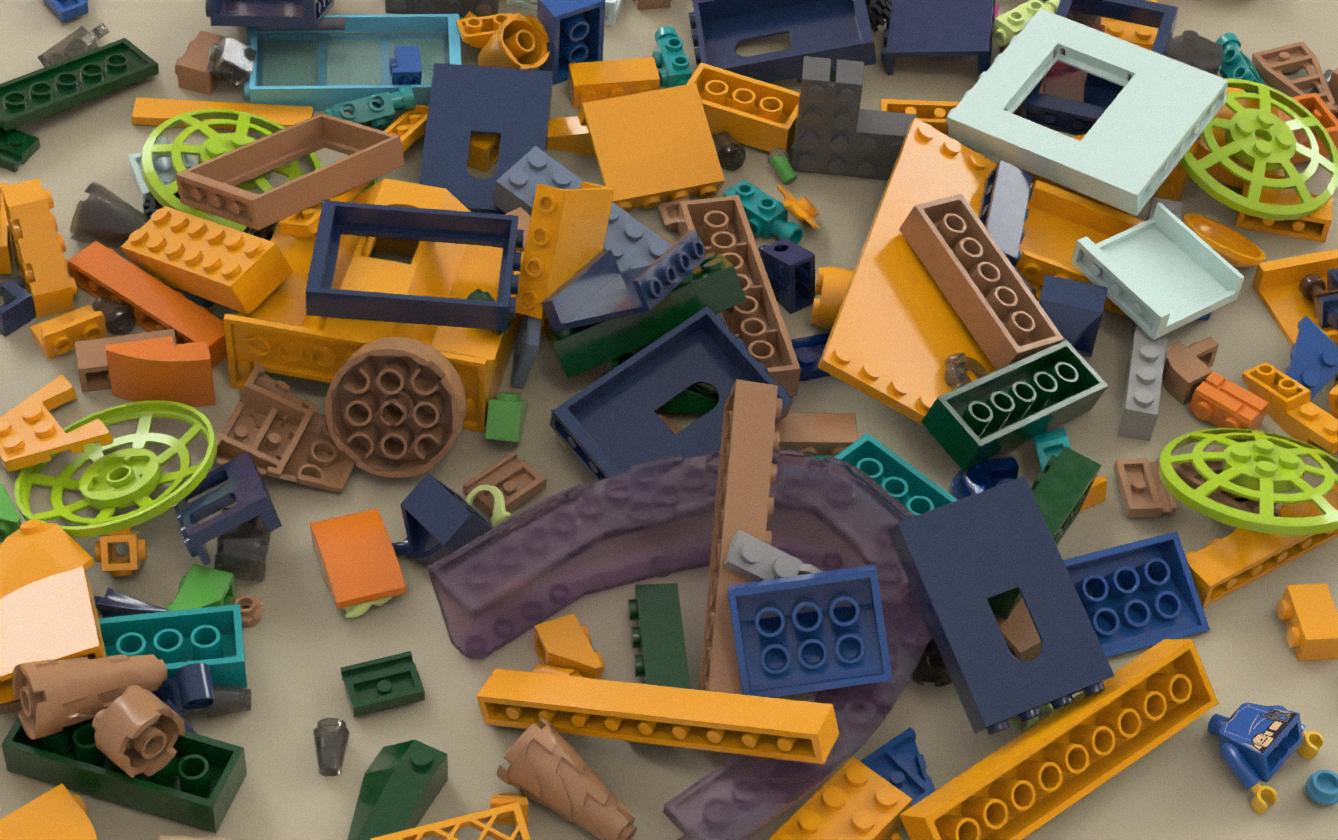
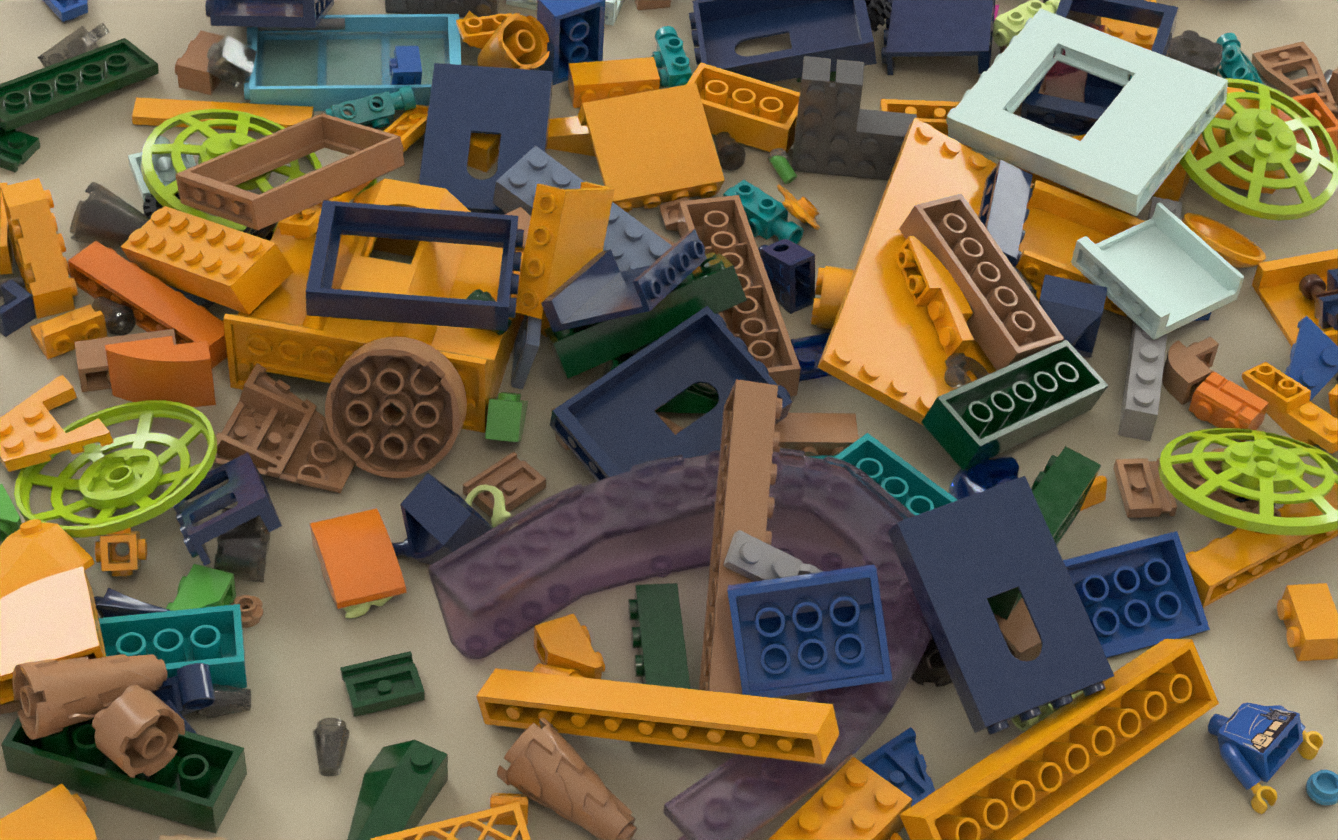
(935, 287): none -> light orange slope
(1050, 444): teal slope -> none
(1312, 227): light orange brick -> none

